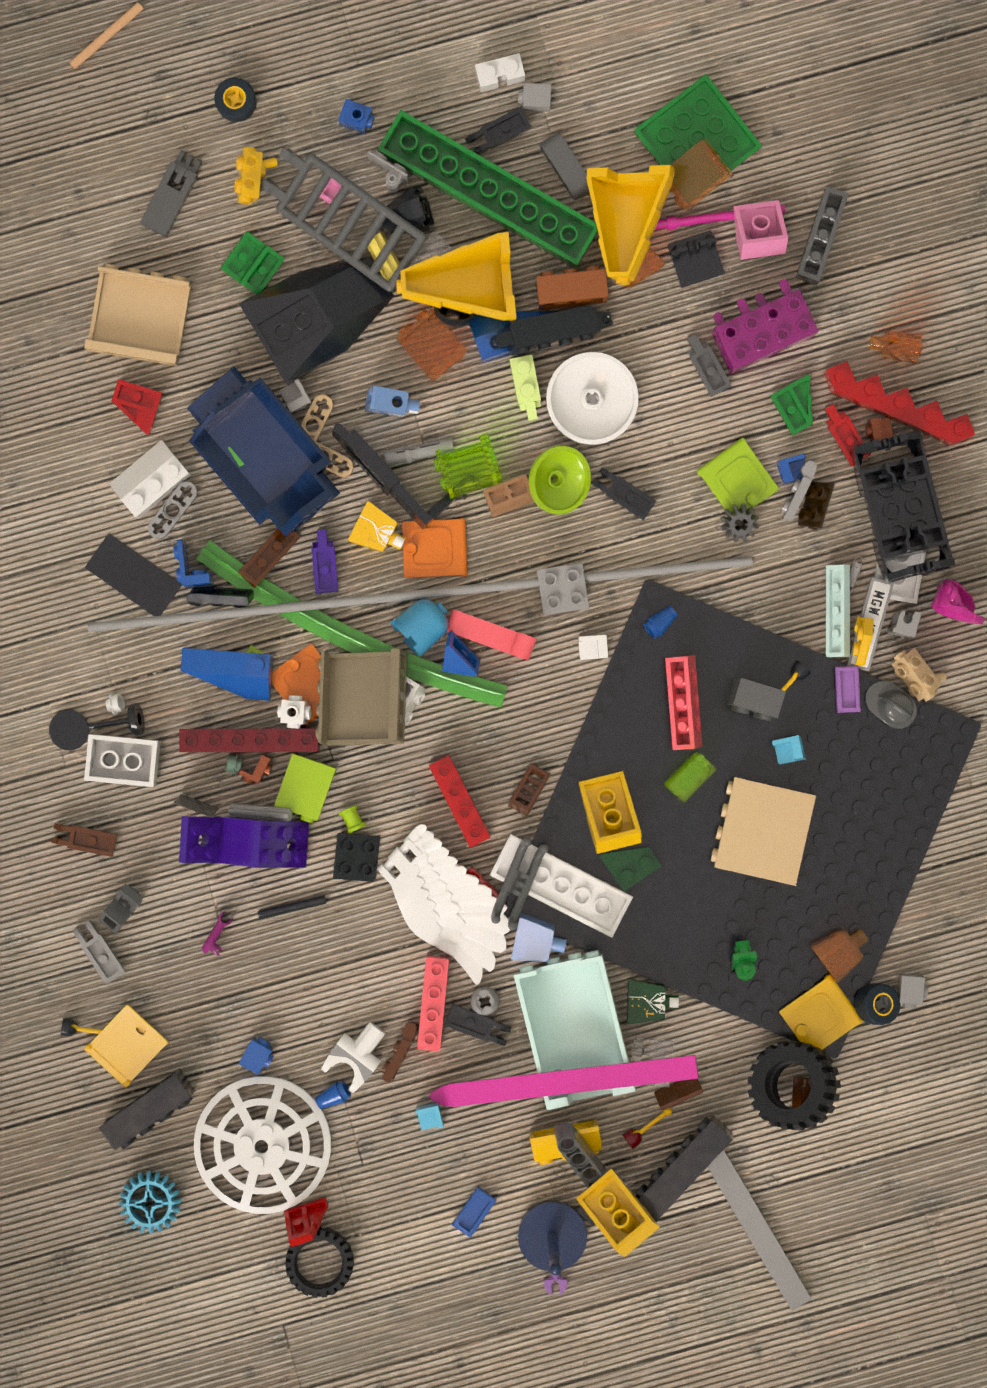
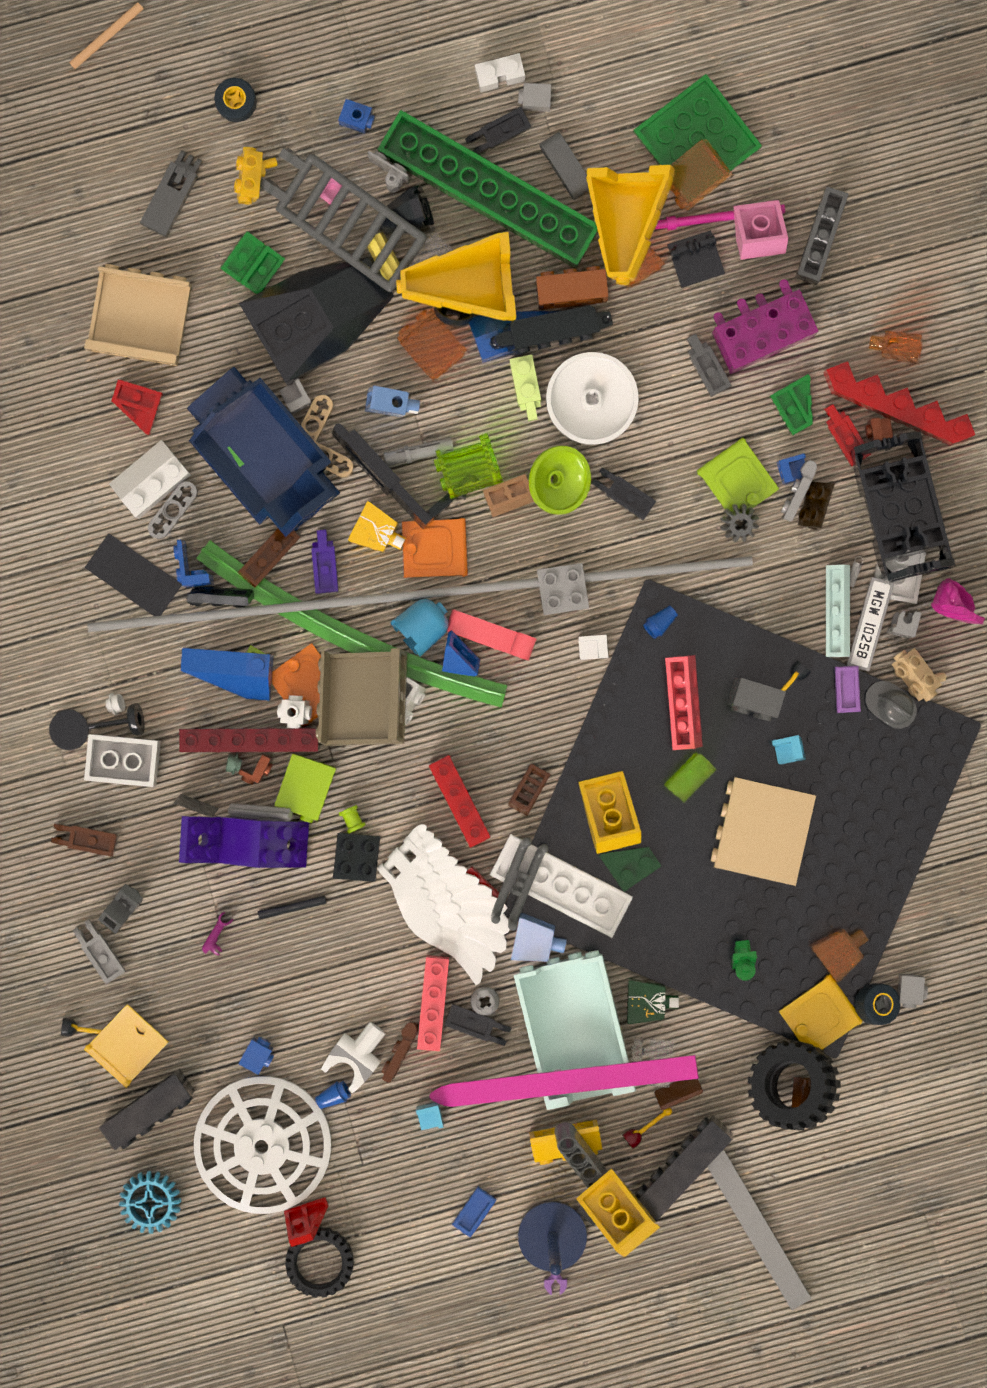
(864, 632): yellow hinge -> none

